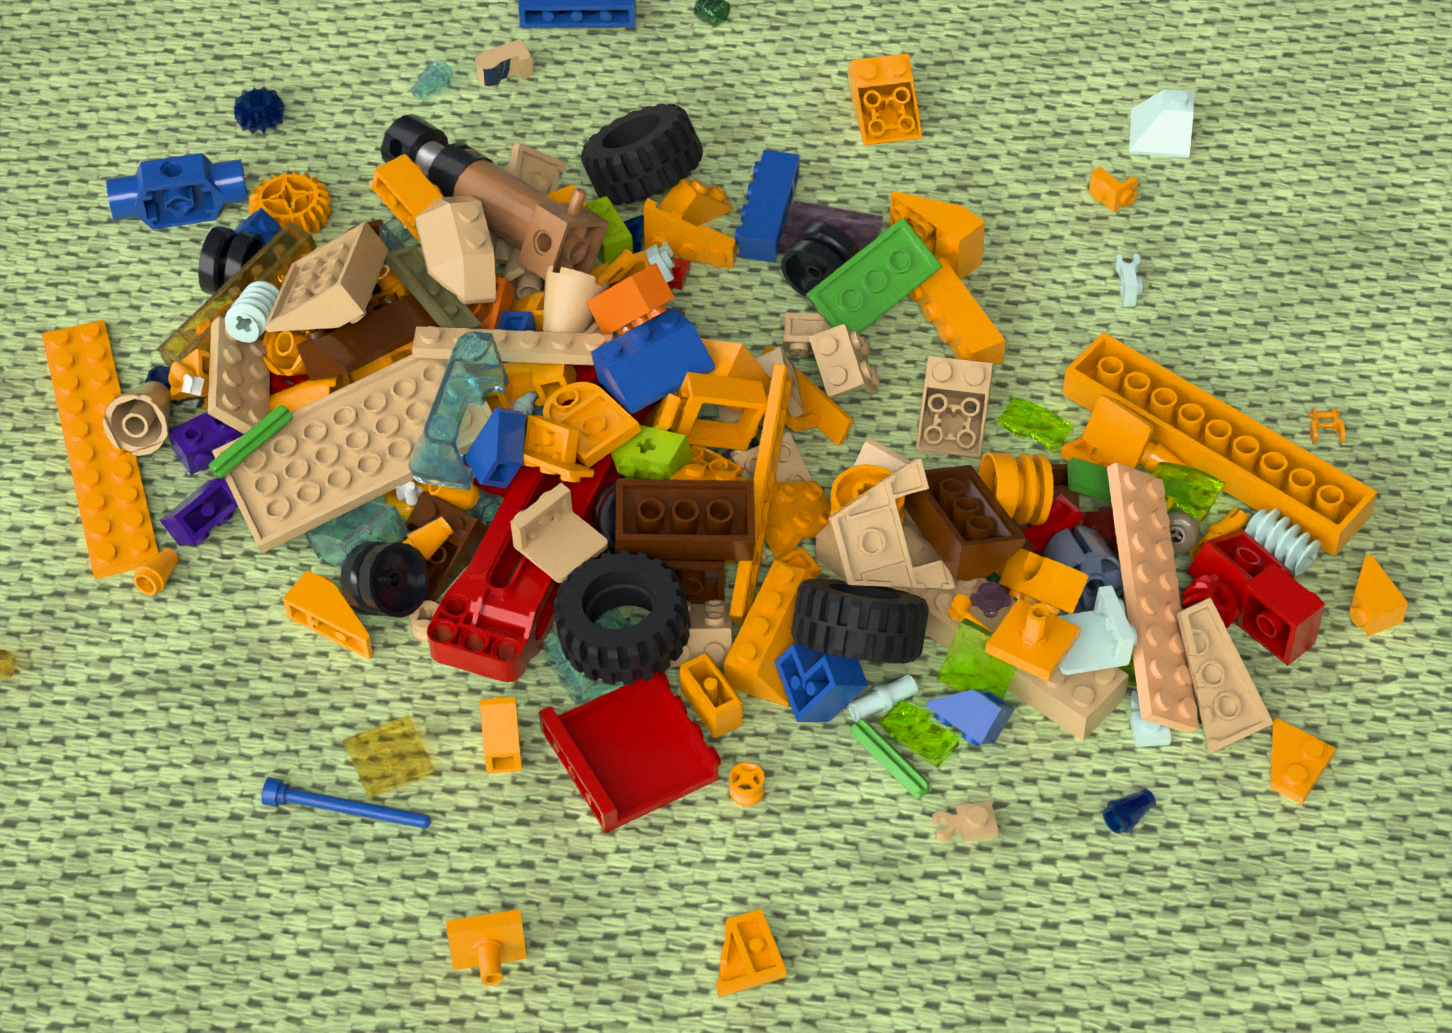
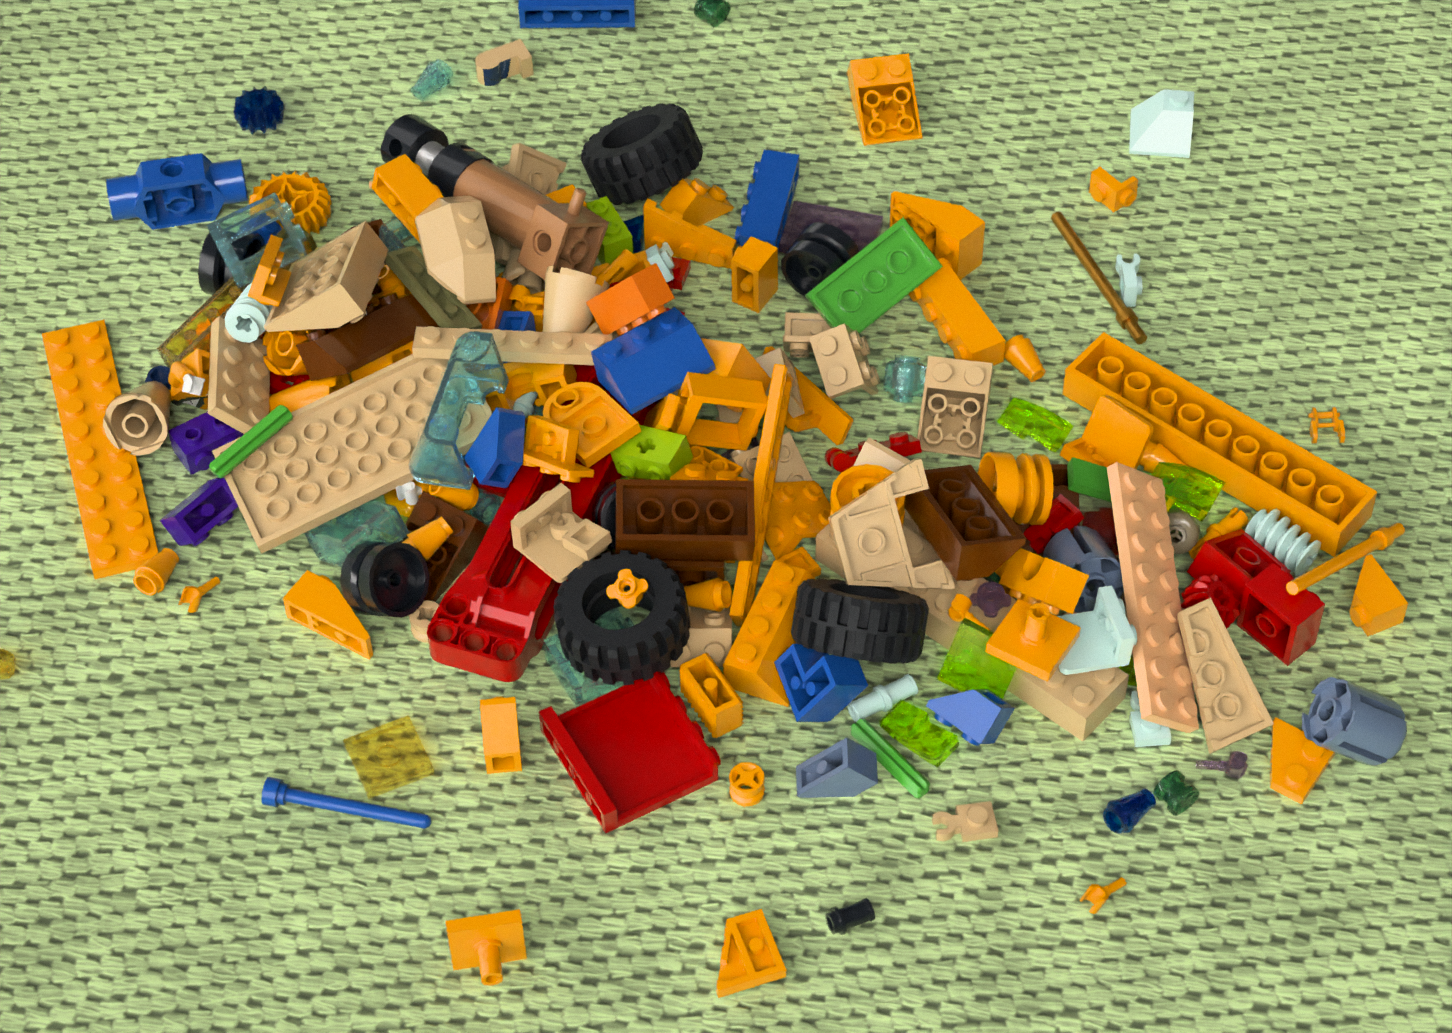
(194, 595): none -> light orange hand
(248, 220): none -> clear light blue window
(270, 279): none -> light orange bracket
(522, 296): none -> light orange hand
(581, 539): none -> tan plate
(627, 598): none -> light orange plate
(709, 595): none -> light orange cone
(754, 274): none -> light orange brick
(837, 771): none -> sand blue slope
(849, 916): none -> black pin
(898, 442): none -> red plate
(904, 378): none -> clear light blue head
(1023, 356): none -> light orange cone
(1098, 895): none -> light orange hand
(1125, 315): none -> pearl gold bar
(1176, 792): none -> clear green wheel
(1234, 767): none -> hand
(1355, 722): none -> sand blue cylinder
(1378, 540): none -> light orange bar

